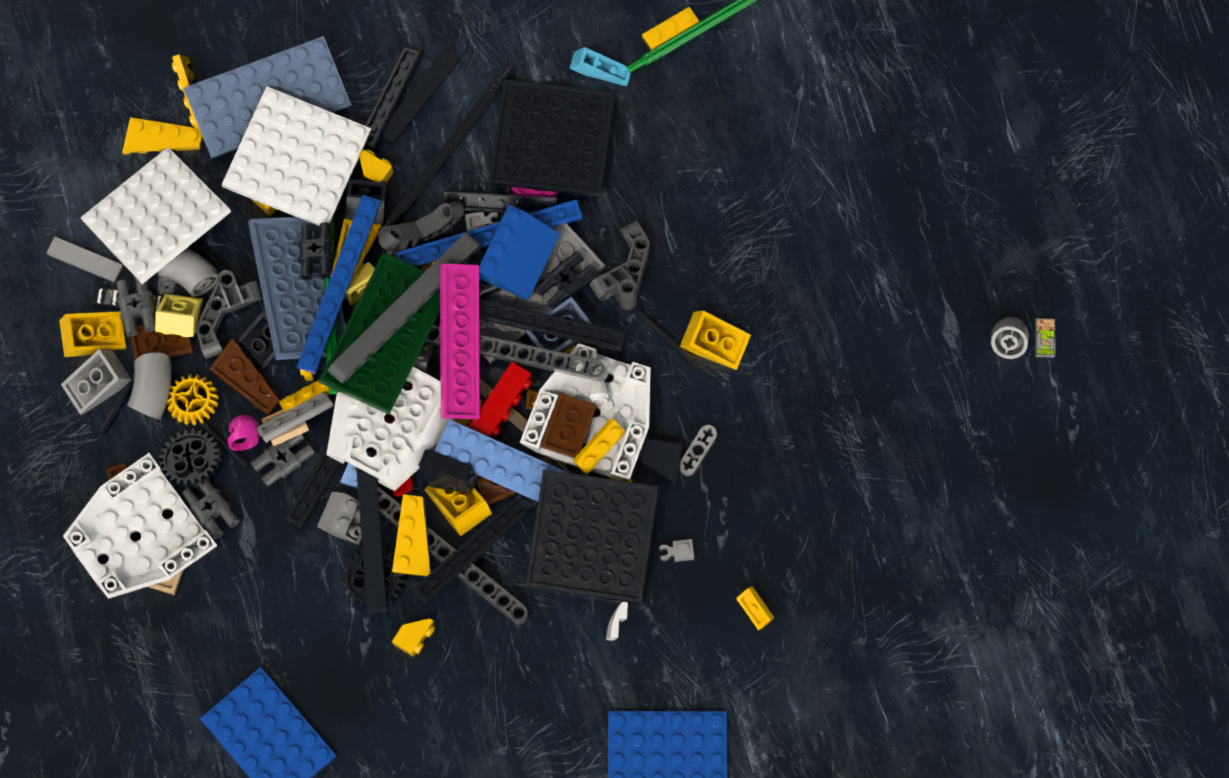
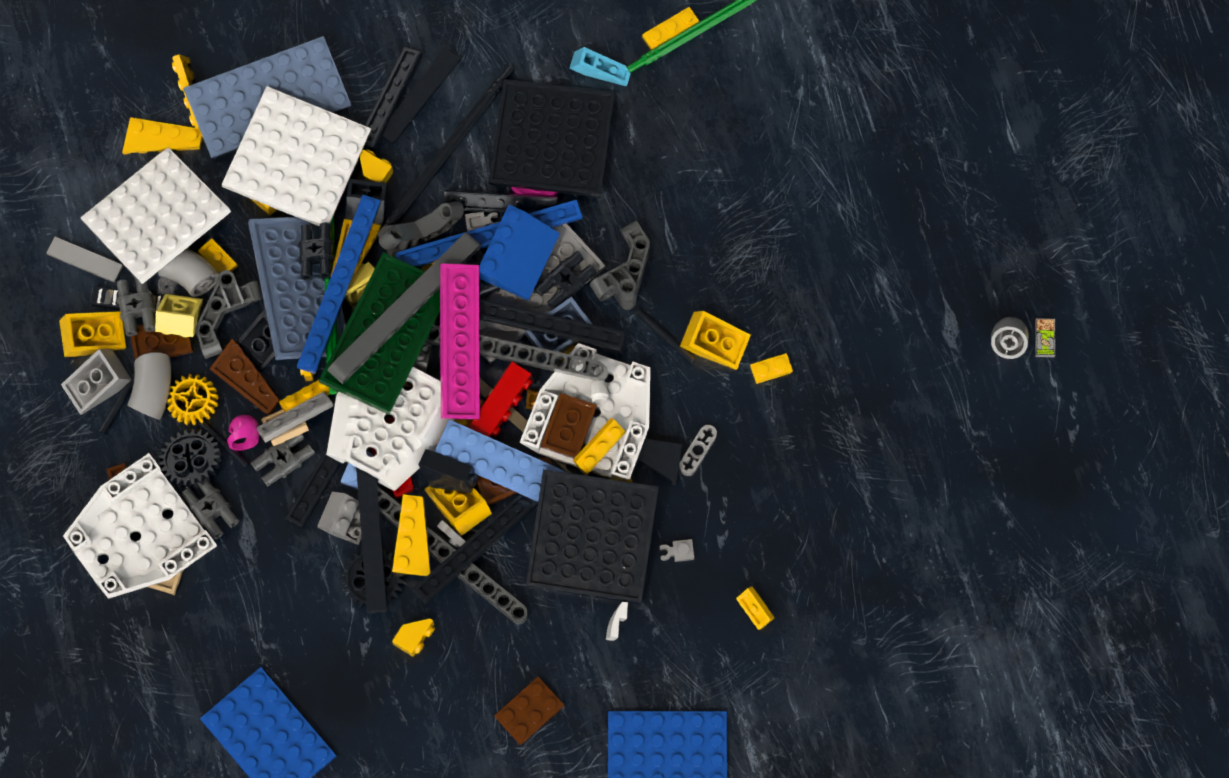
(217, 256): none -> yellow plate
(455, 539): none -> light grey plate
(529, 711): none -> reddish brown plate
(771, 368): none -> yellow plate

